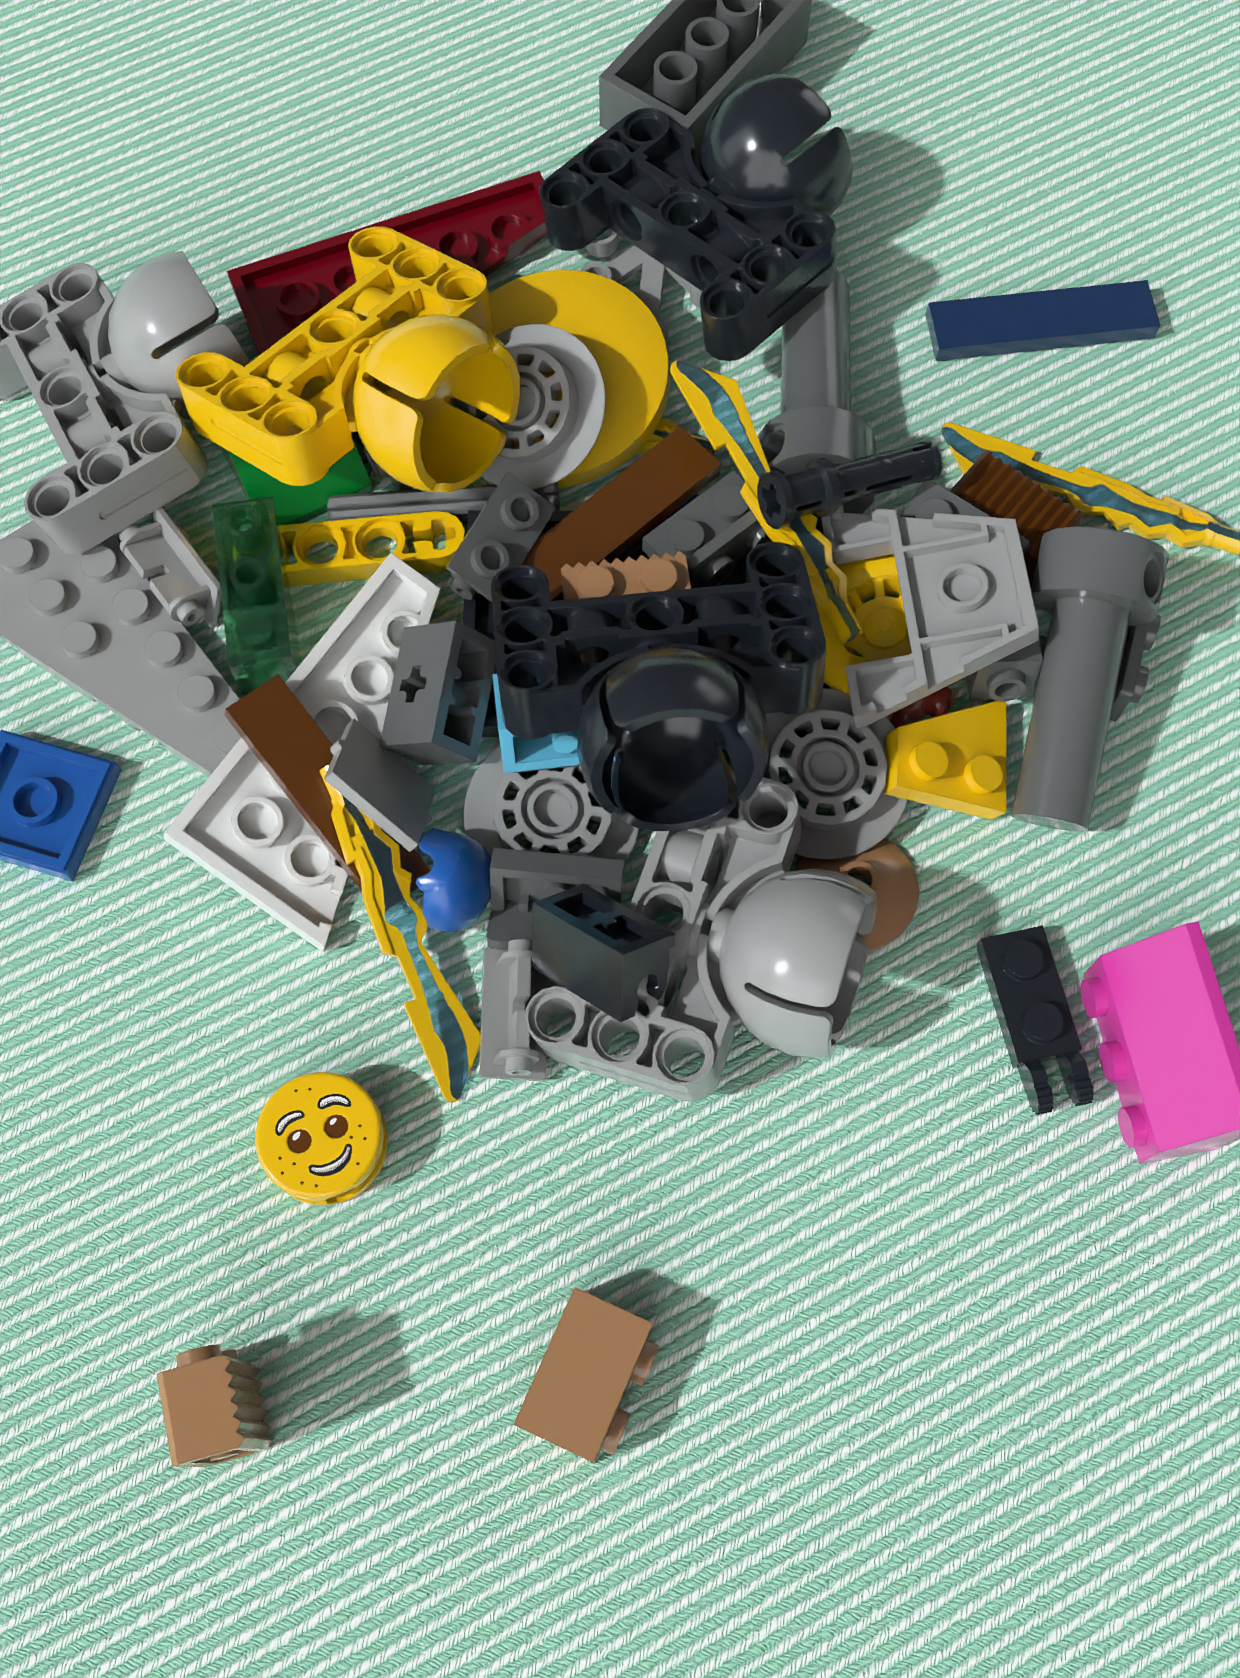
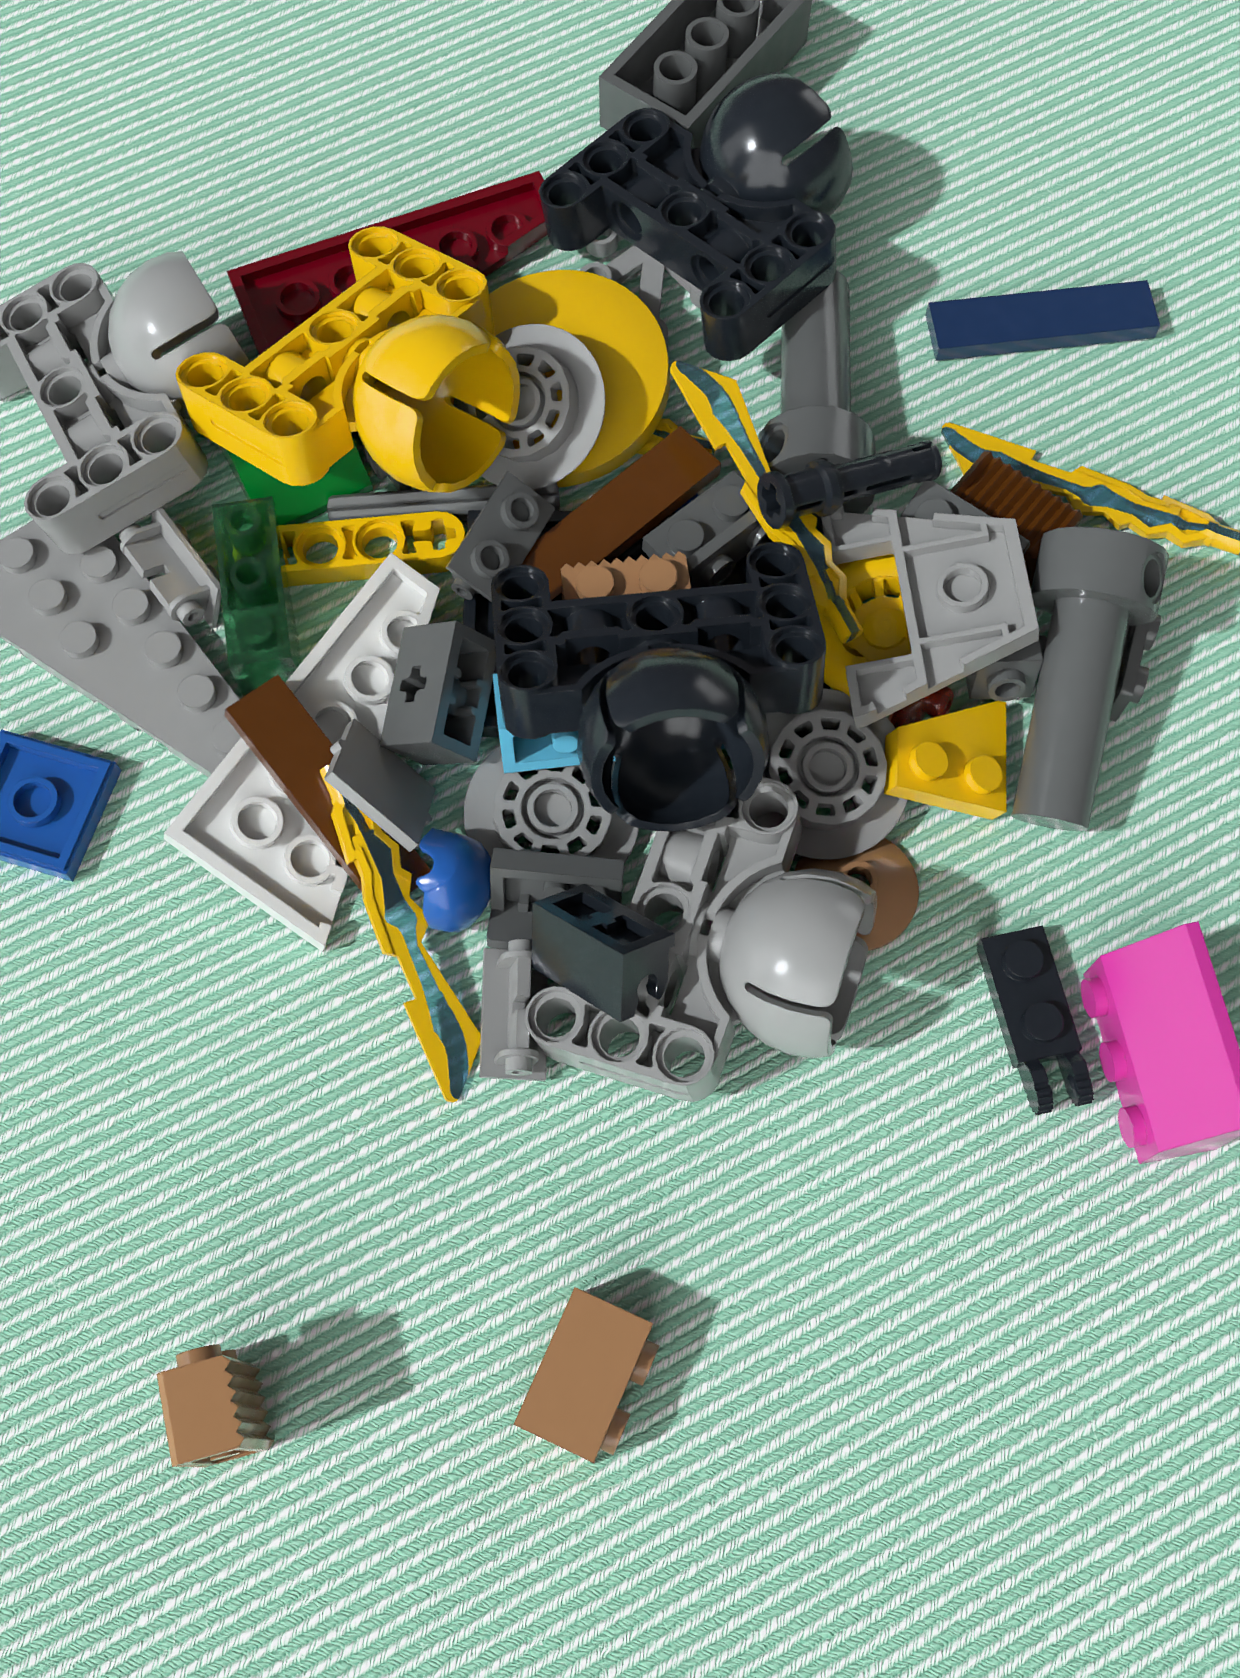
(321, 1138): yellow head -> none

